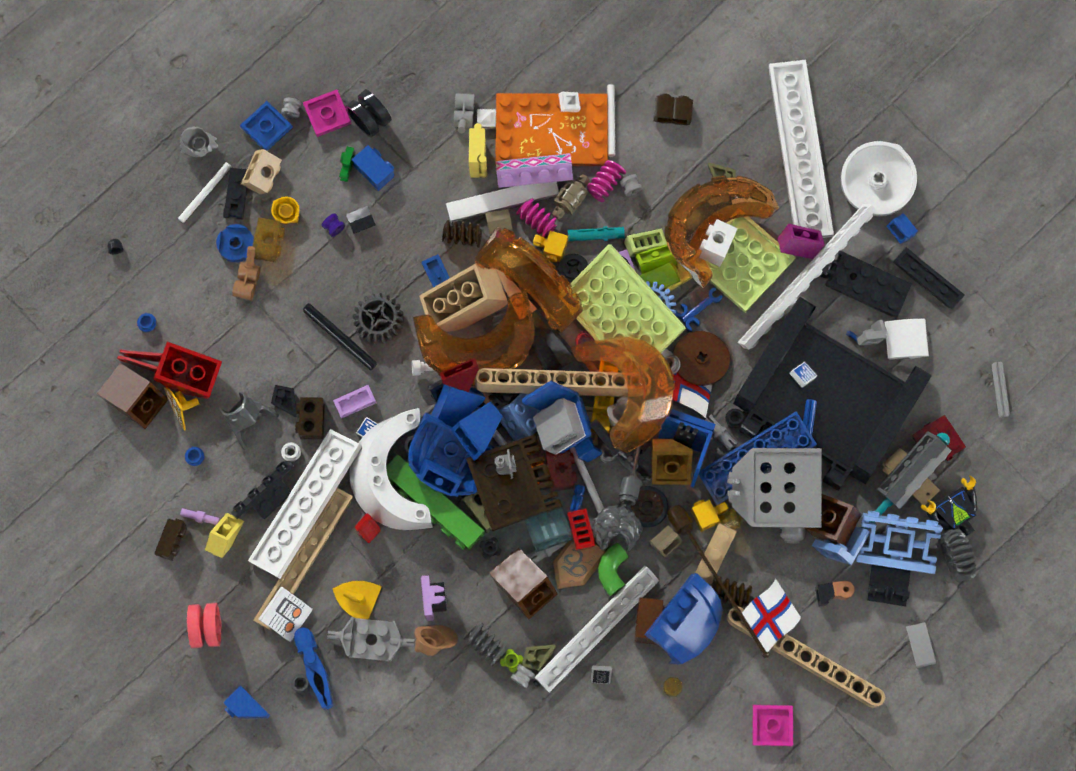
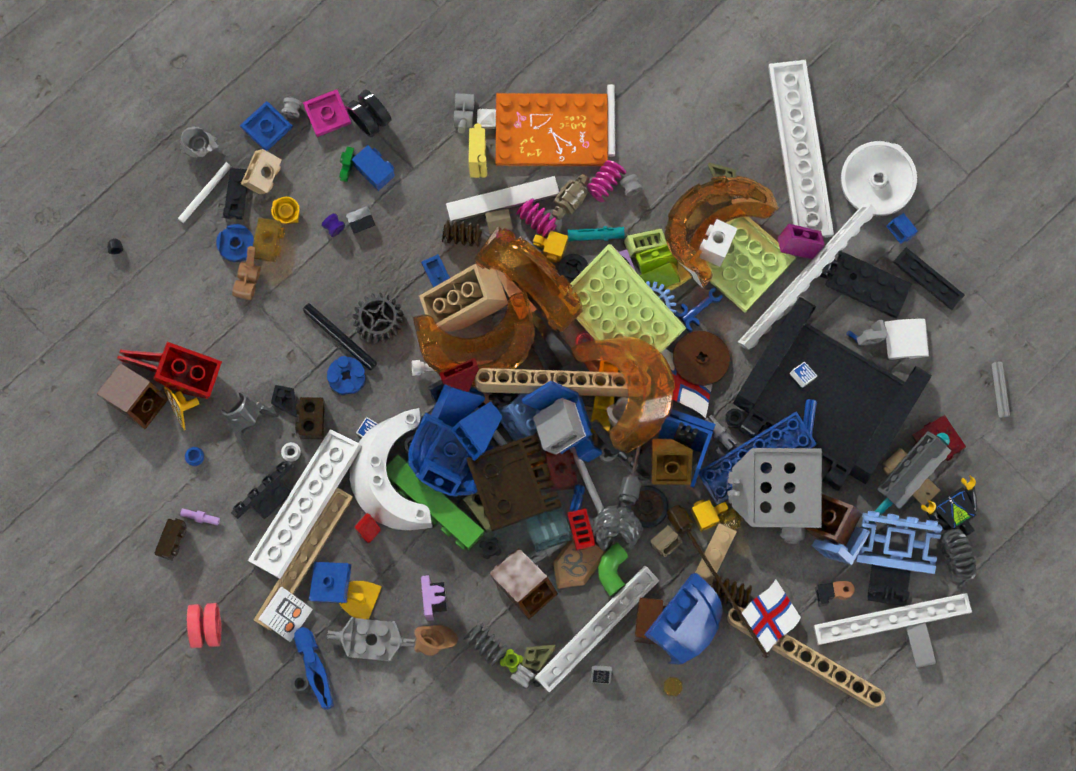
(146, 322): blue plate -> none
(223, 535): light yellow slope -> none
(244, 705): blue slope -> none
(330, 582): none -> blue plate
(343, 365): none -> blue plate
(354, 401): lavender plate -> none
(505, 464): light grey hinge -> none
(534, 170): lavender brick -> none
(569, 102): white tile -> none
(673, 110): dark brown brick -> none
(675, 361): light grey plate -> none
(772, 725): dark pink plate -> none
(892, 619): none -> white plate

